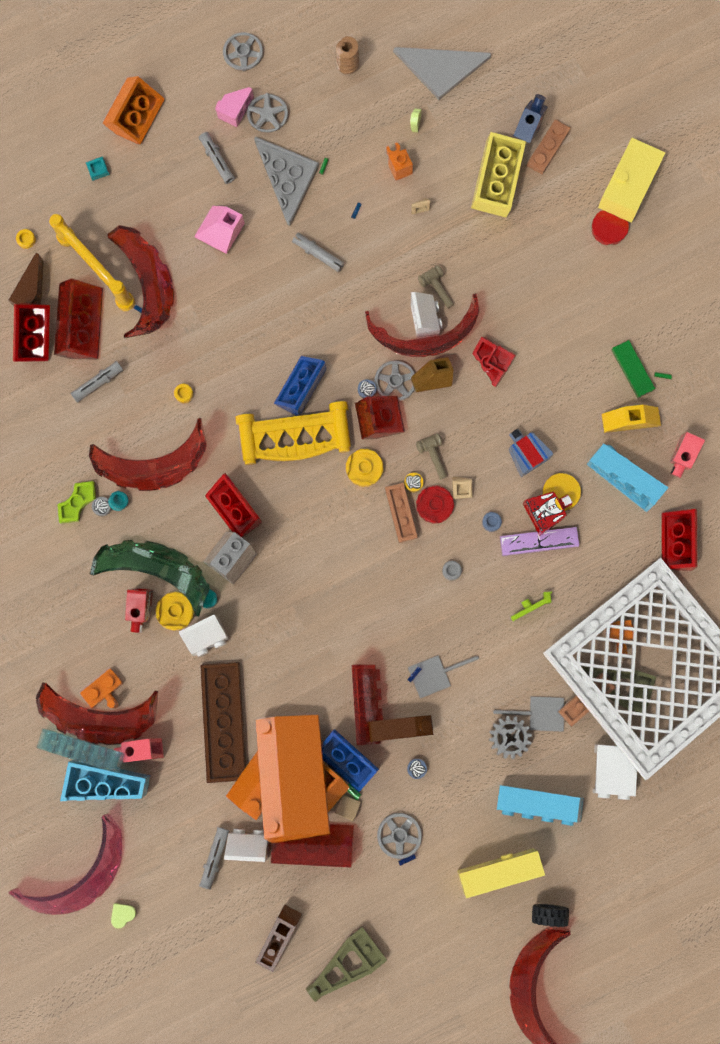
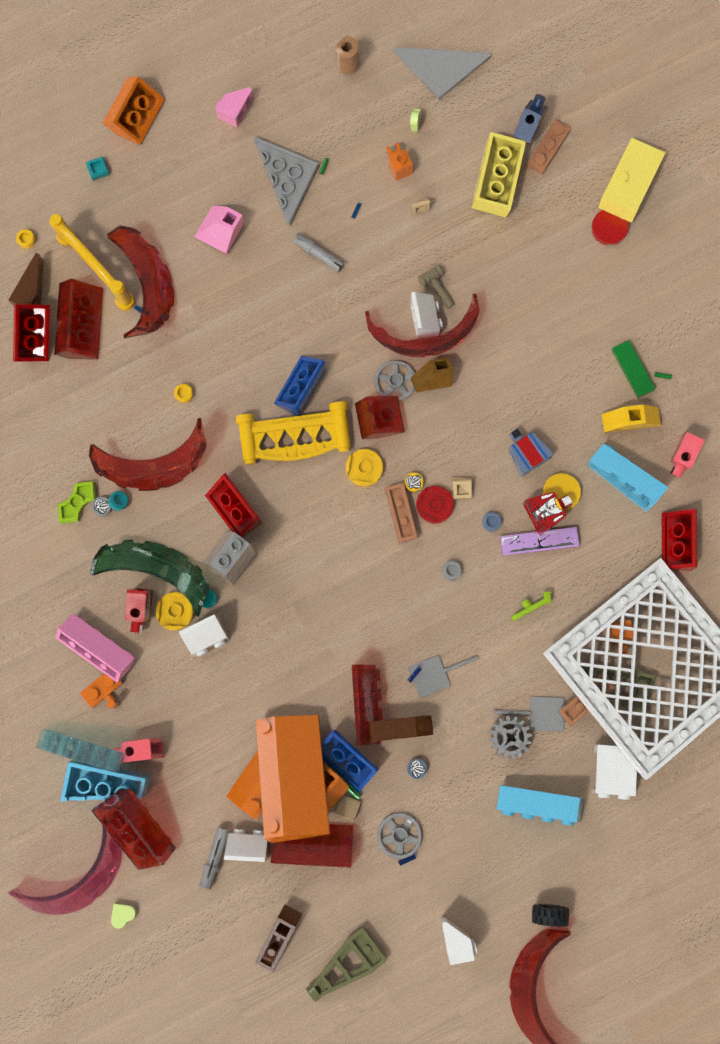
(95, 647): none -> bright pink brick
(95, 725): clear red windscreen -> none
(98, 380): light grey pin -> none
(134, 829): none -> clear red slope
(206, 141): light grey pin -> none
(223, 721): reddish brown tile -> none
(243, 51): light grey wheel -> none
(267, 113): light grey wheel -> none
(366, 388): tile -> none
(429, 444): dark tan piece -> none
(458, 943): none -> white slope
(493, 359): red slope -> none
(501, 872): light yellow brick -> none

